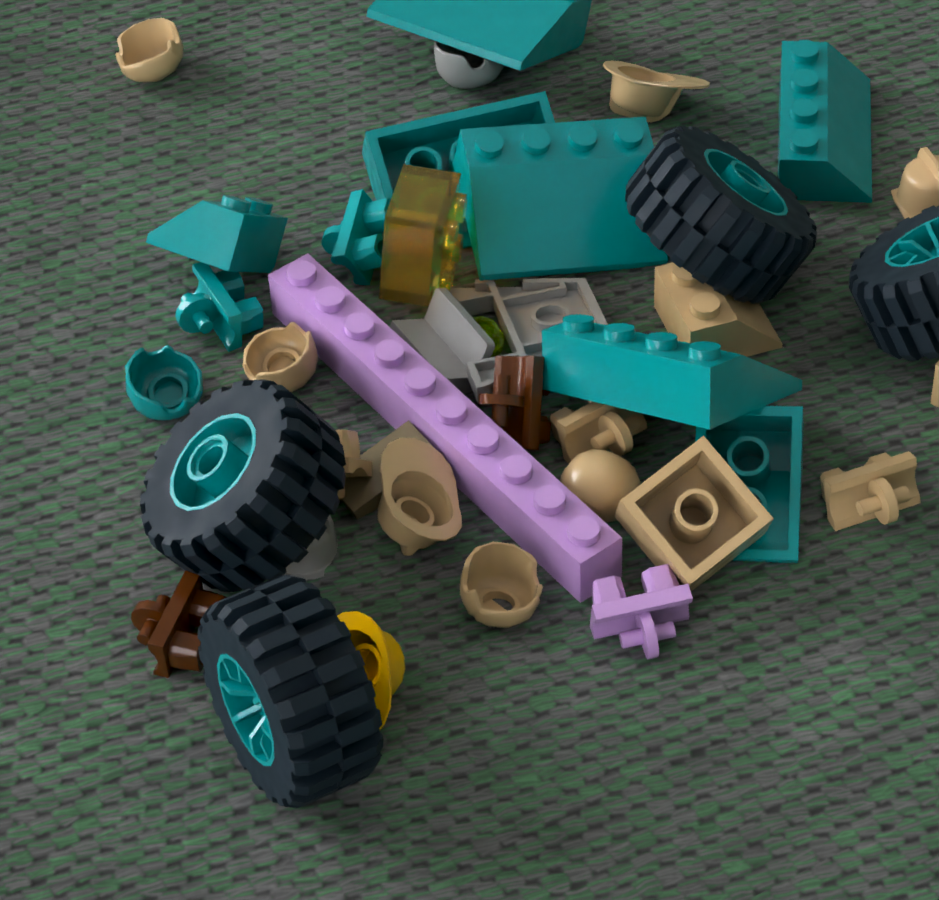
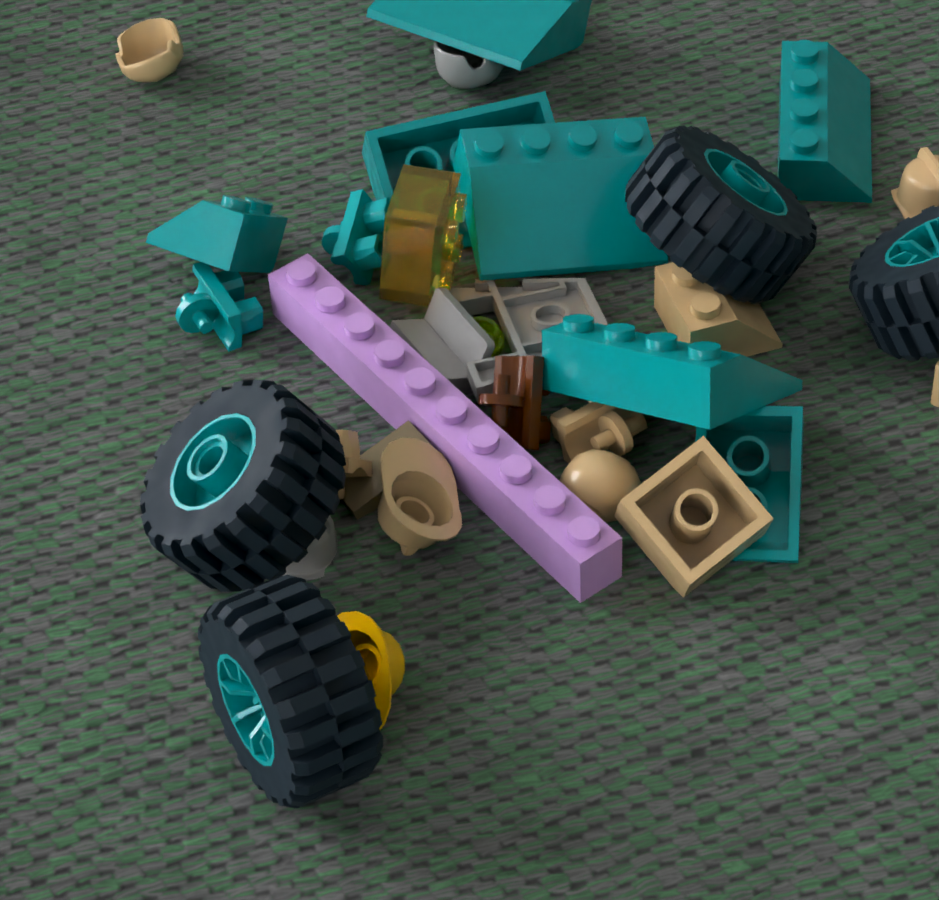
(163, 383): teal hair -> none
(169, 624): reddish brown hips -> none
(281, 356): tan hair -> none
(504, 573): tan hair -> none
(641, 617): lavender hips -> none
(645, 92): tan piece -> none
(870, 490): tan hips -> none

